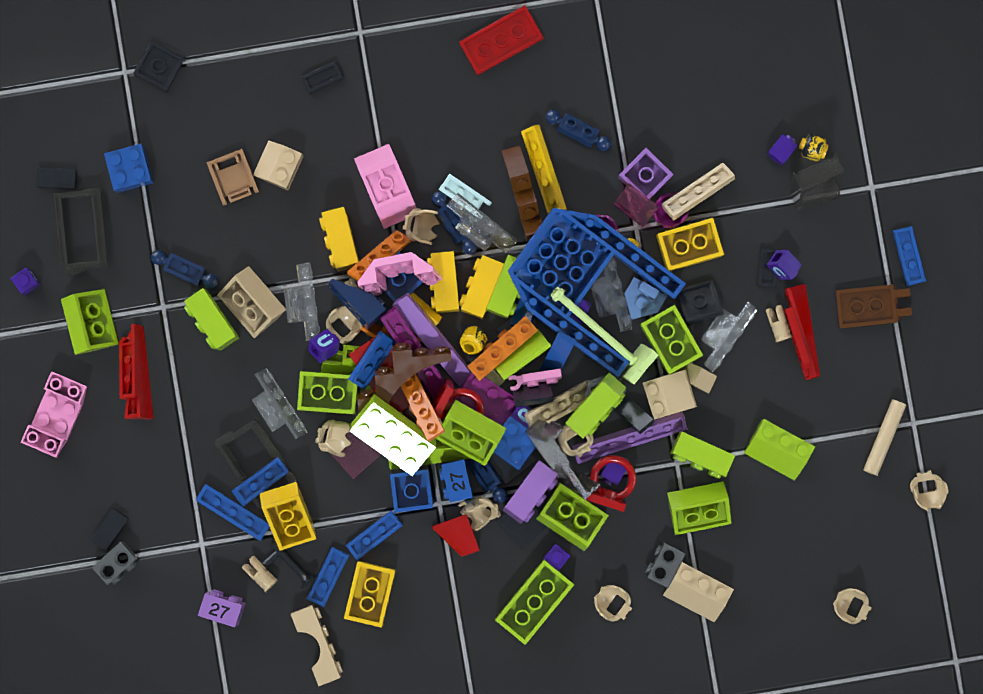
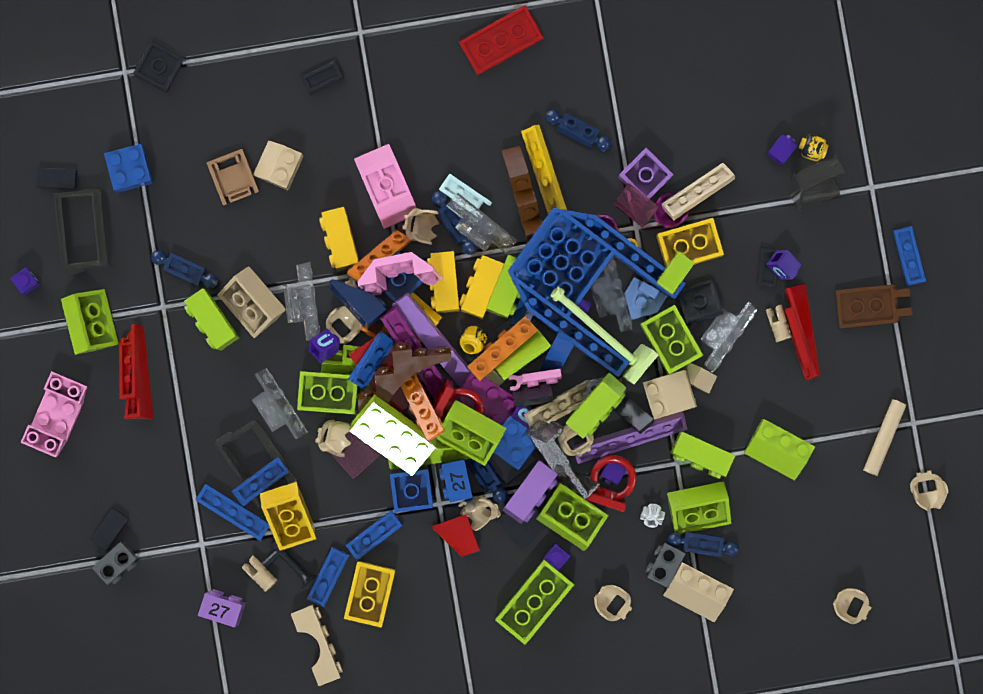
(652, 515): none -> white gear
(675, 272): none -> lime tile
(703, 544): none -> dark blue plate

